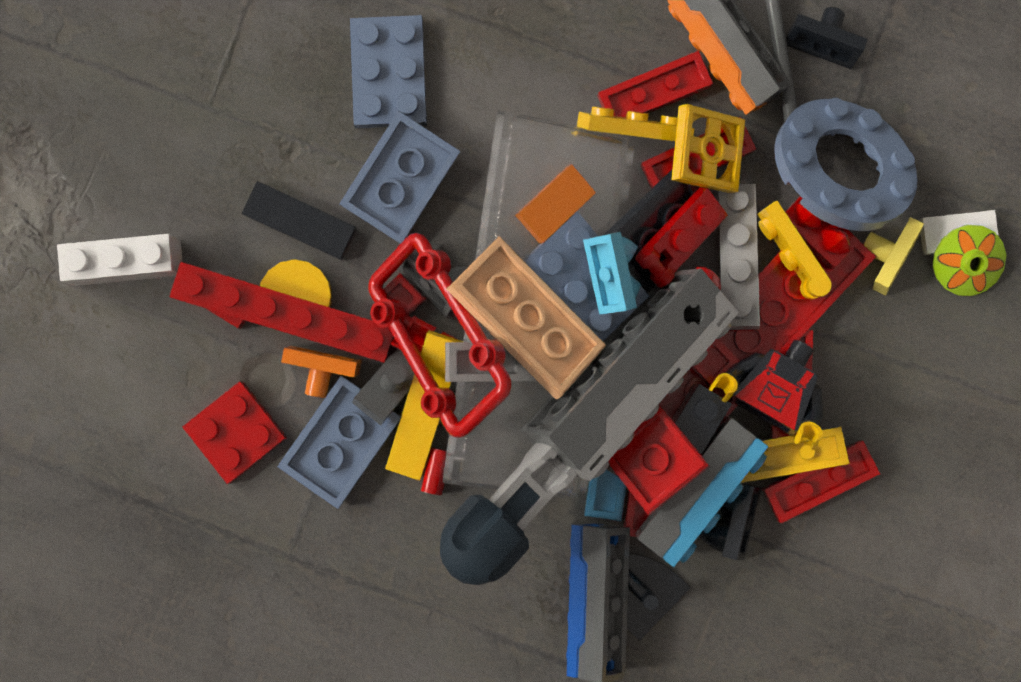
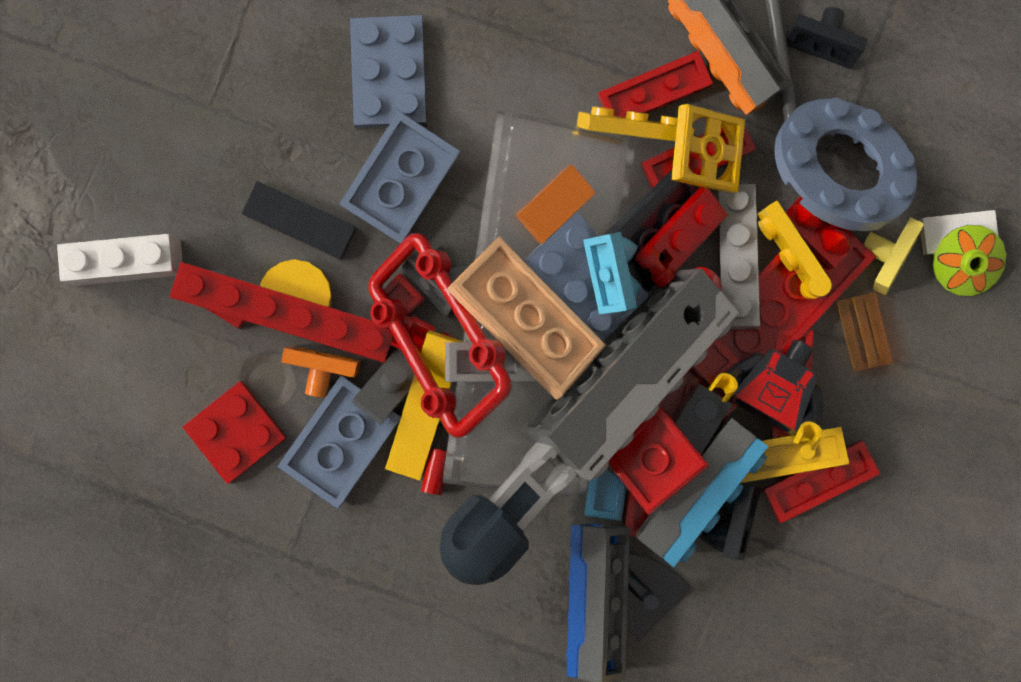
(878, 330): none -> clear orange tile

